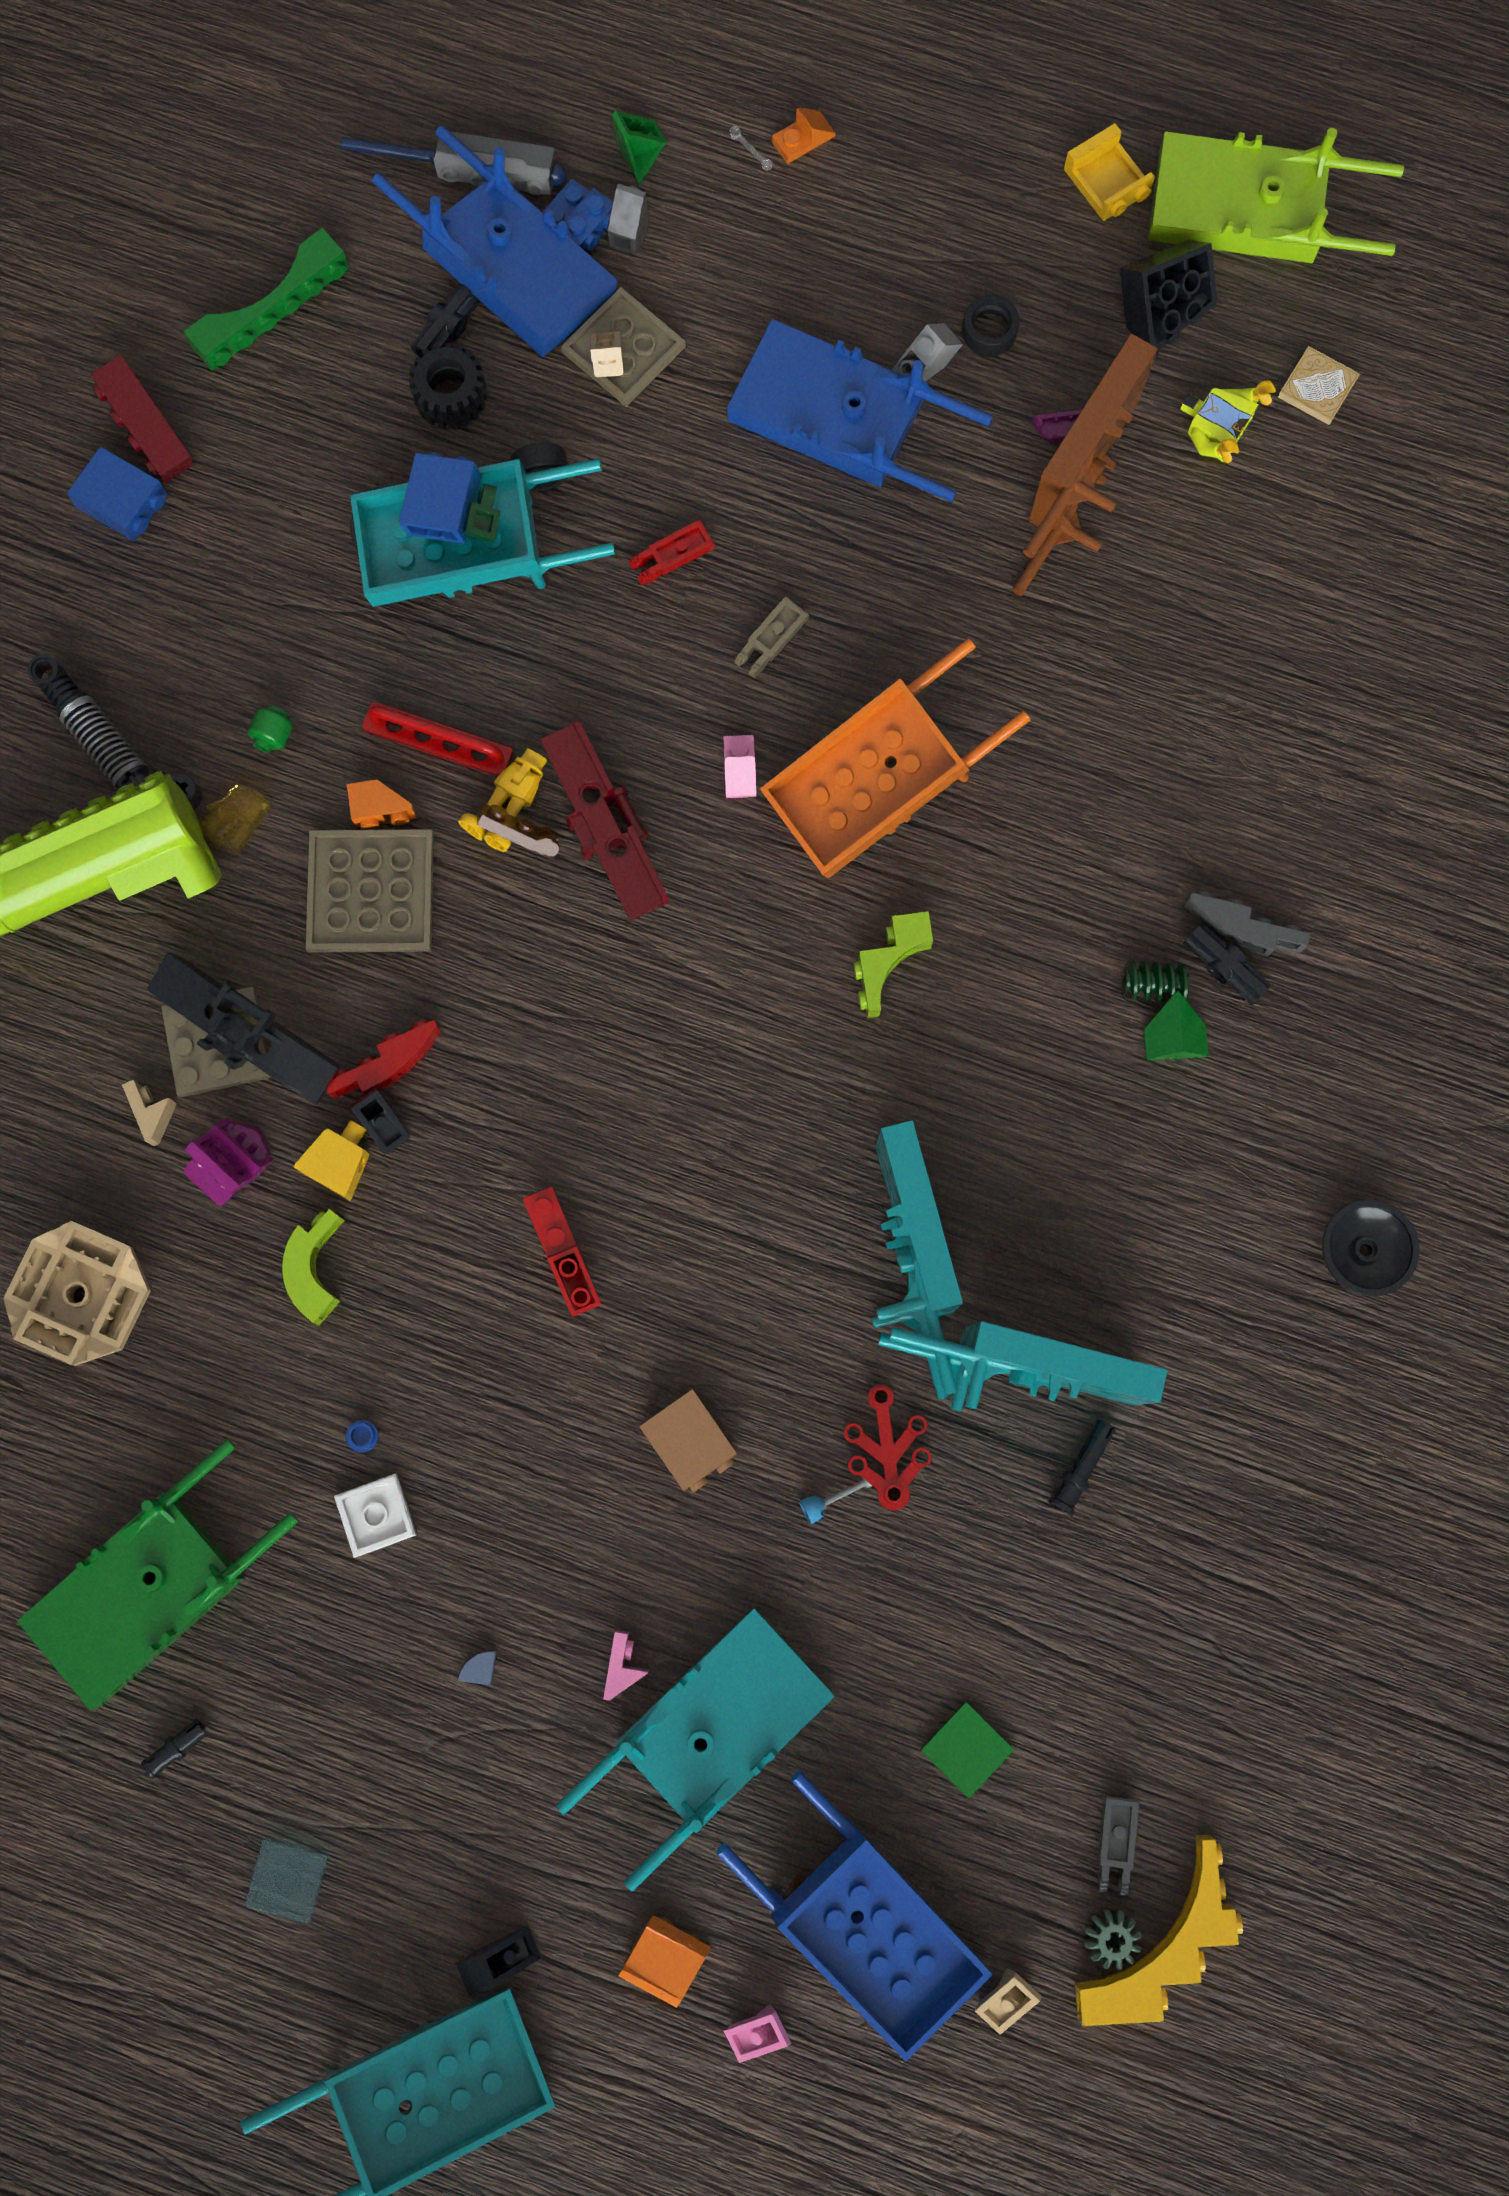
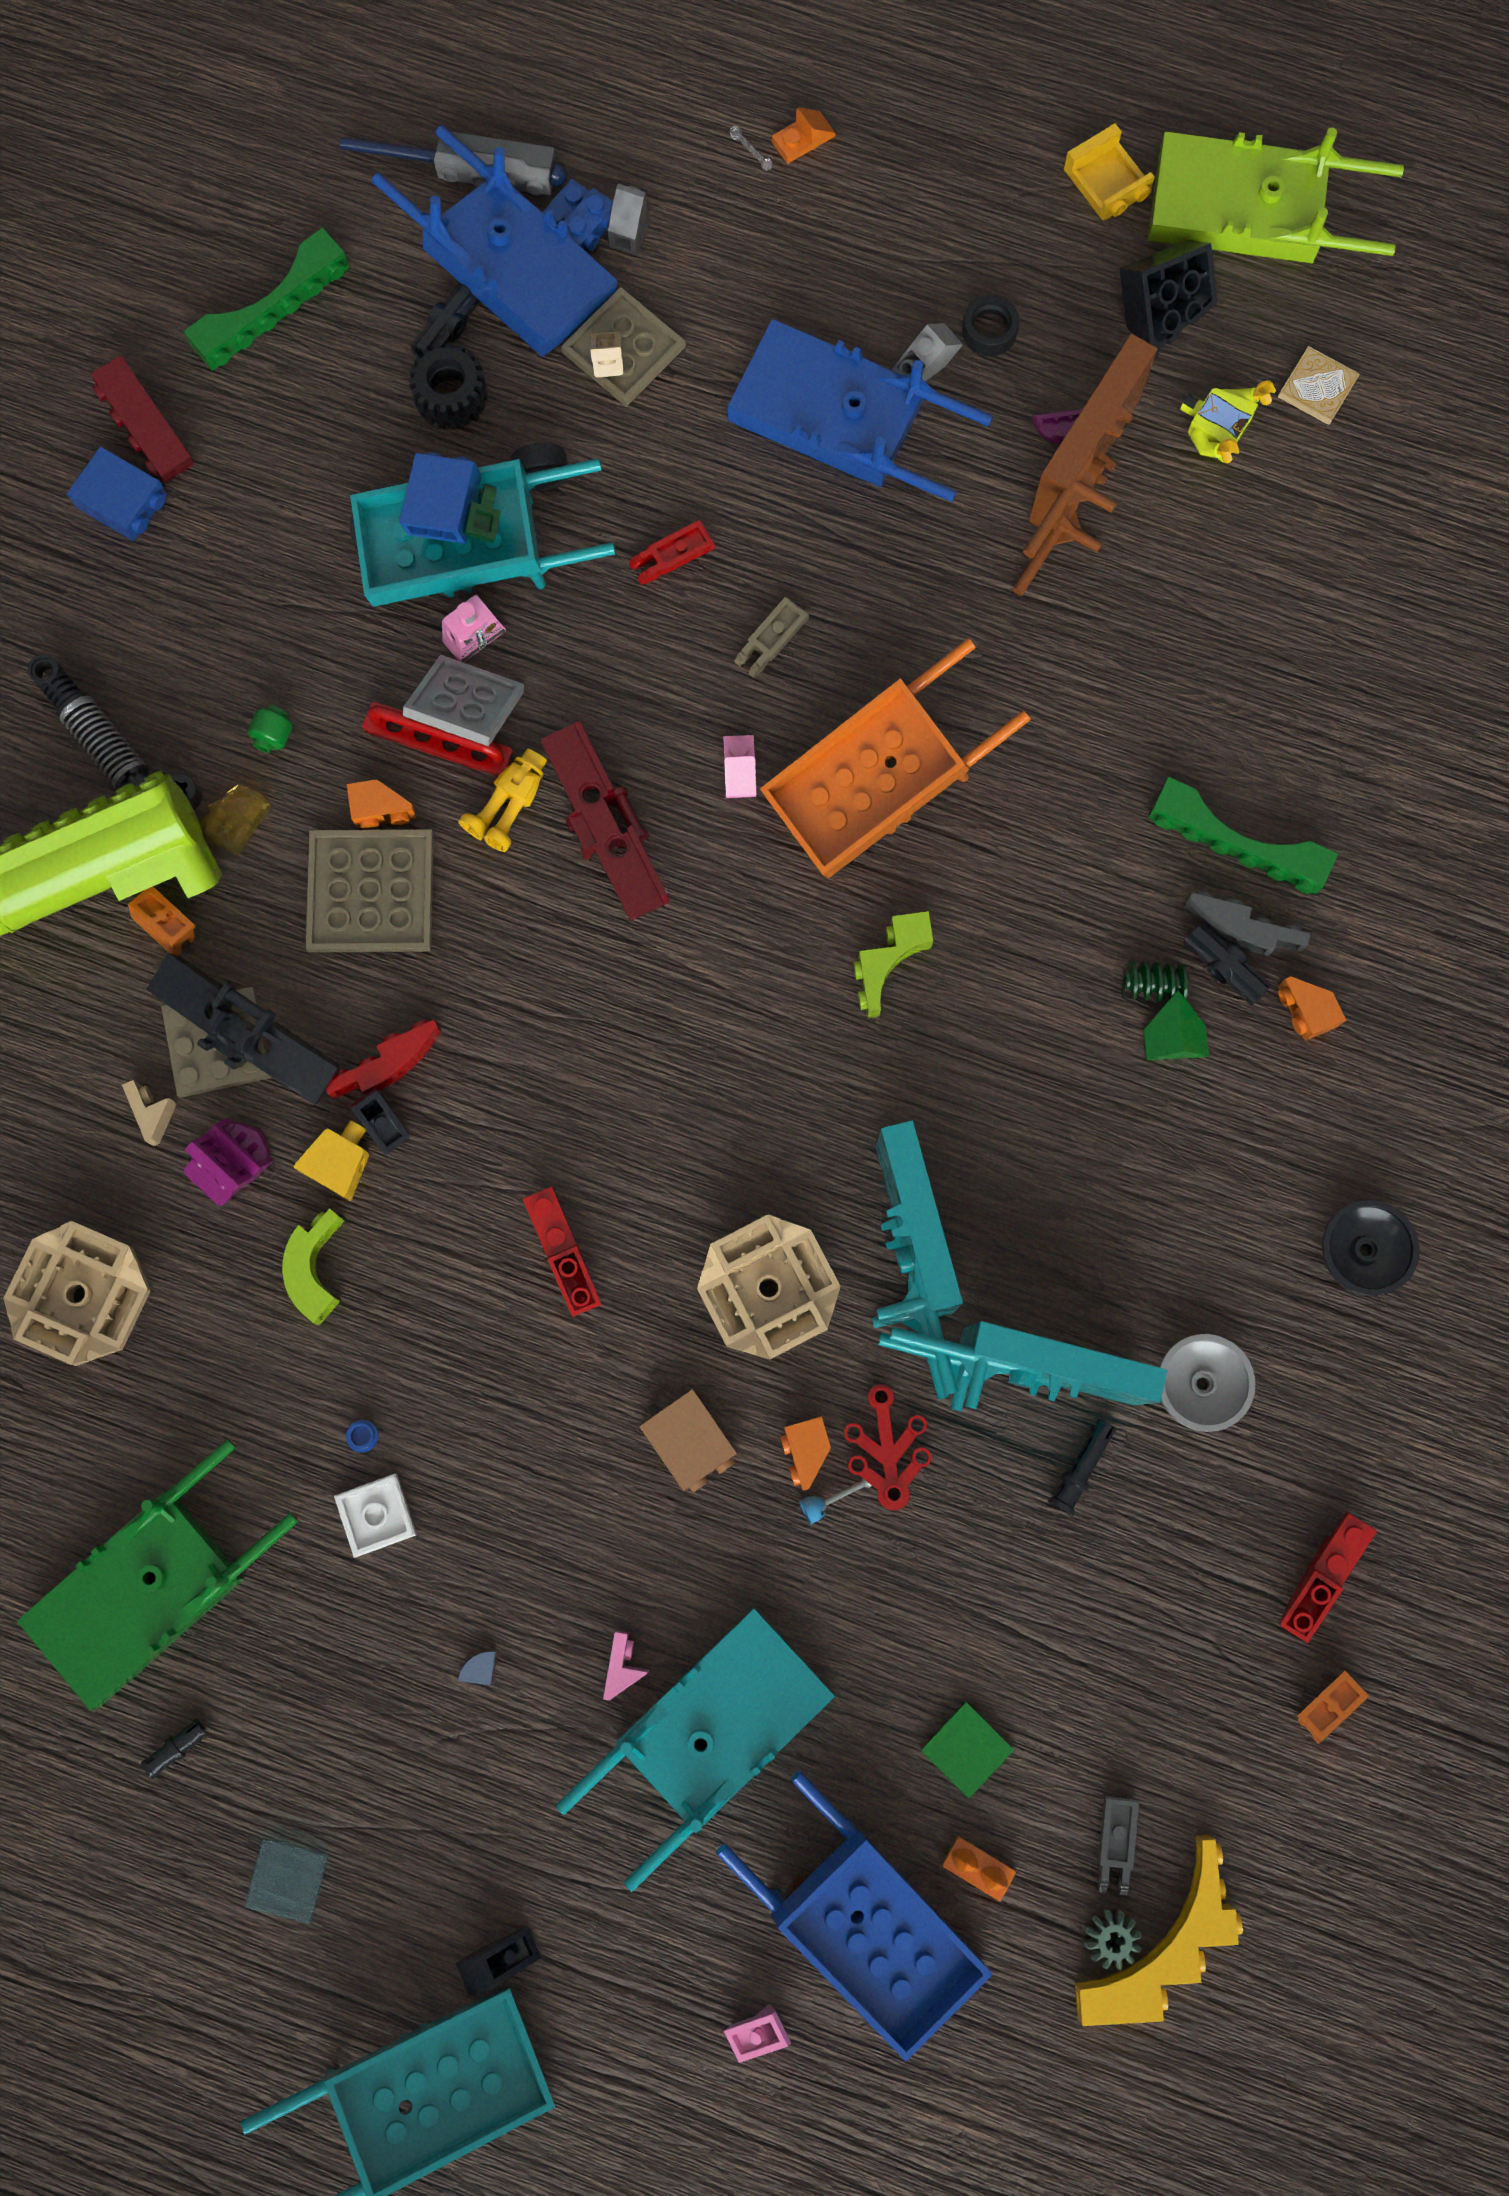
(161, 920): none -> orange hinge
(463, 700): none -> light grey plate
(470, 629): none -> bright pink torso
(518, 830): reddish brown hinge -> none
(638, 142): green slope -> none
(664, 1960): orange slope -> none
(762, 1253): none -> tan piece
(808, 1447): none -> orange slope
(978, 1868): none -> orange tile
(1007, 2002): tan slope -> none
(1227, 1376): none -> light grey dish
(1301, 864): none -> green arch
(1311, 1006): none -> orange slope
(1325, 1576): none -> red slope
(1332, 1707): none -> orange hinge

